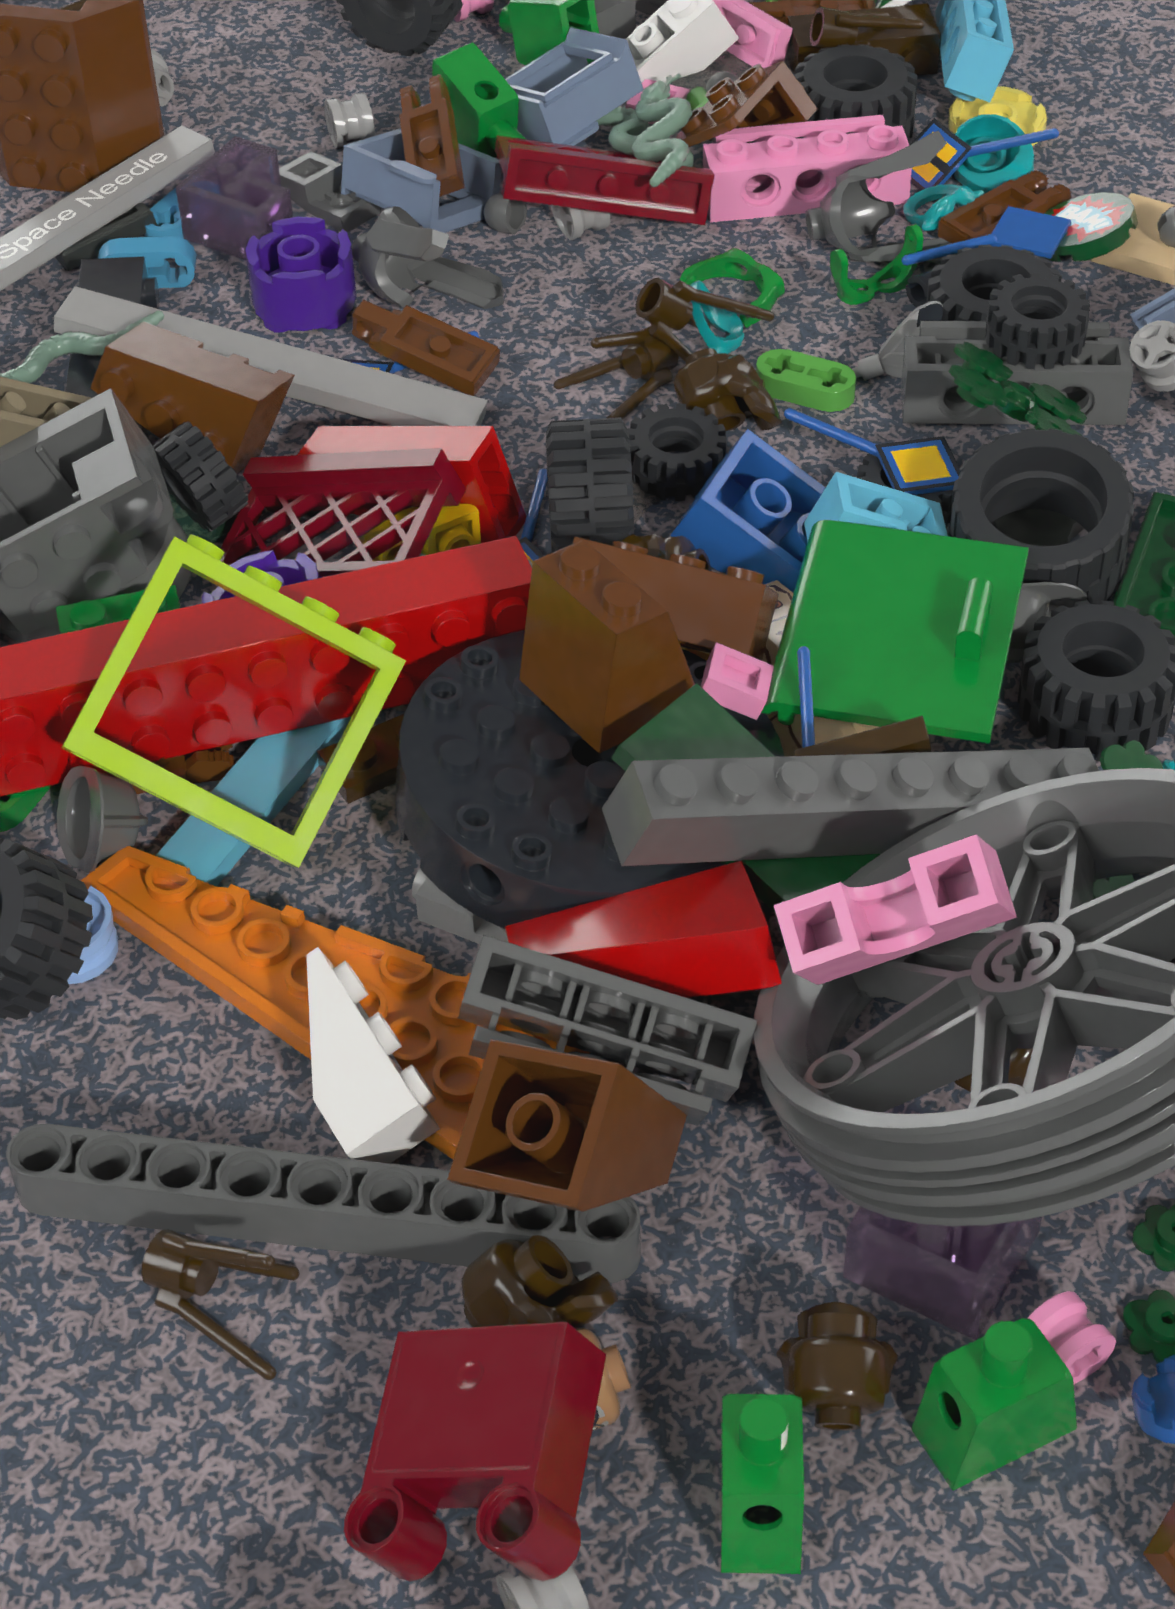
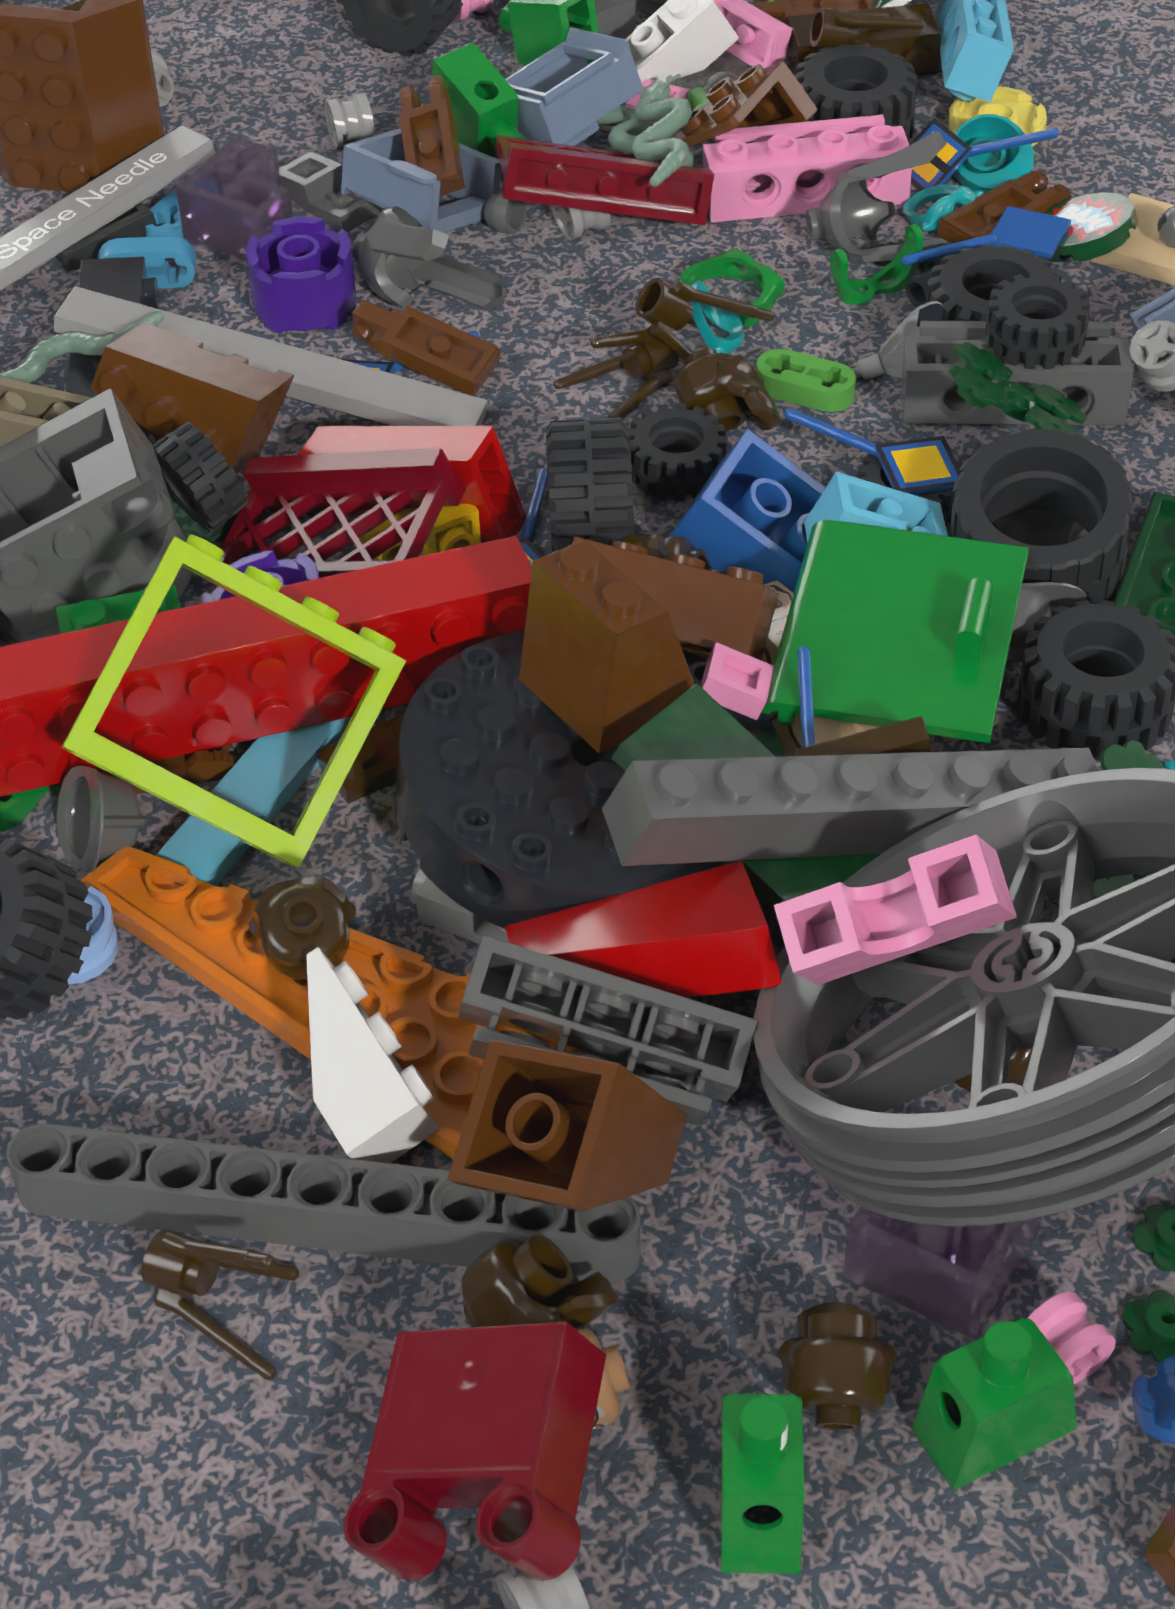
(298, 918): none -> dark brown head

